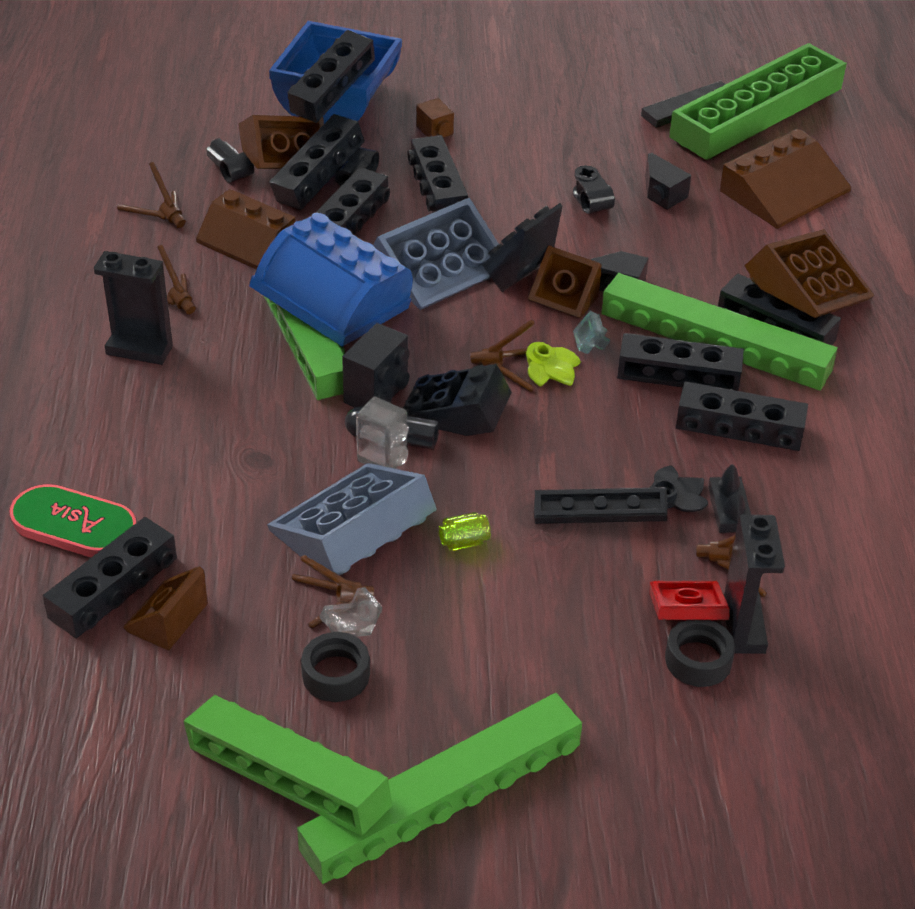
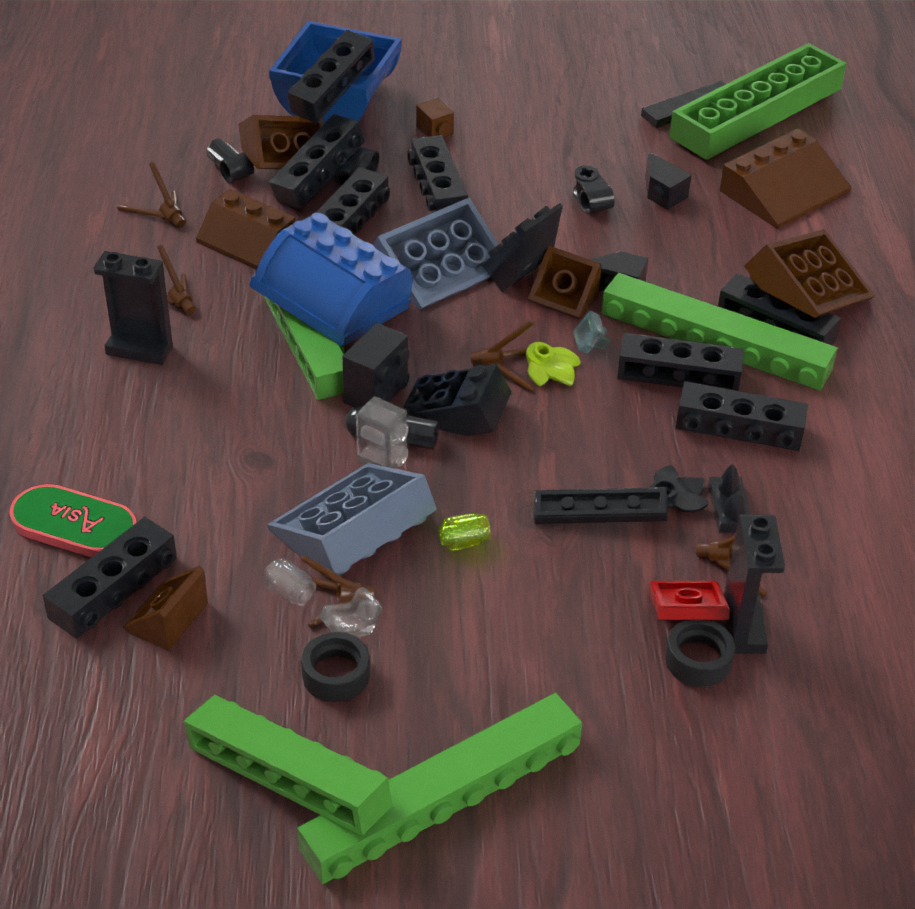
(289, 581): none -> clear brick

